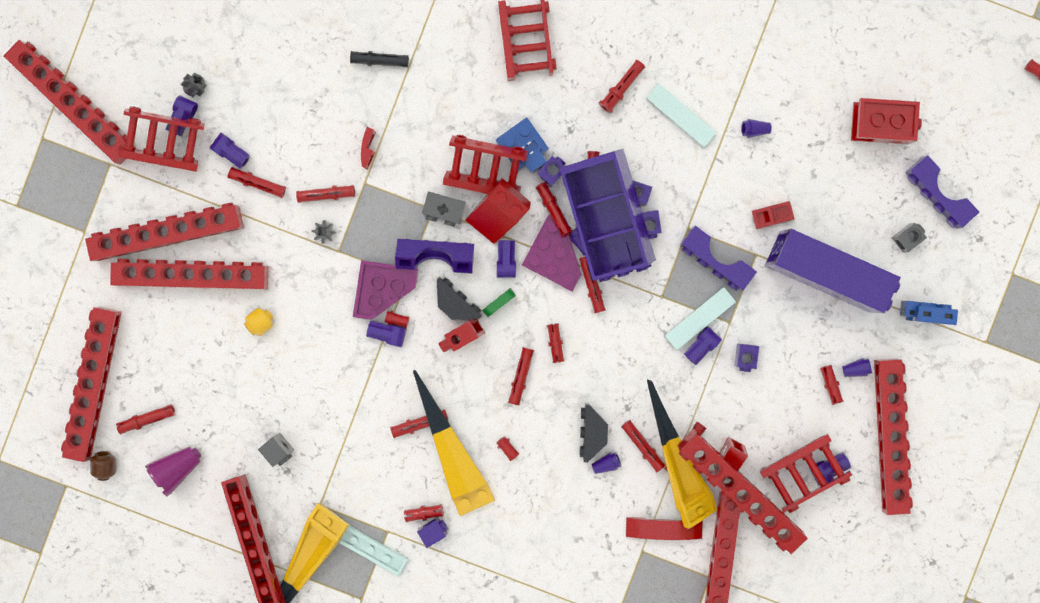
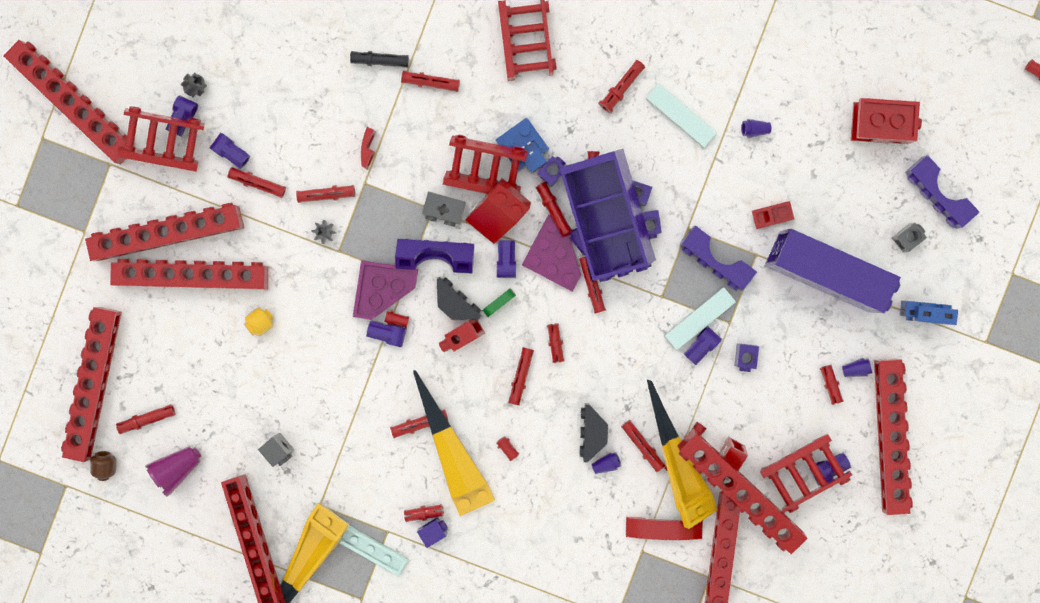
(430, 81): none -> red pin

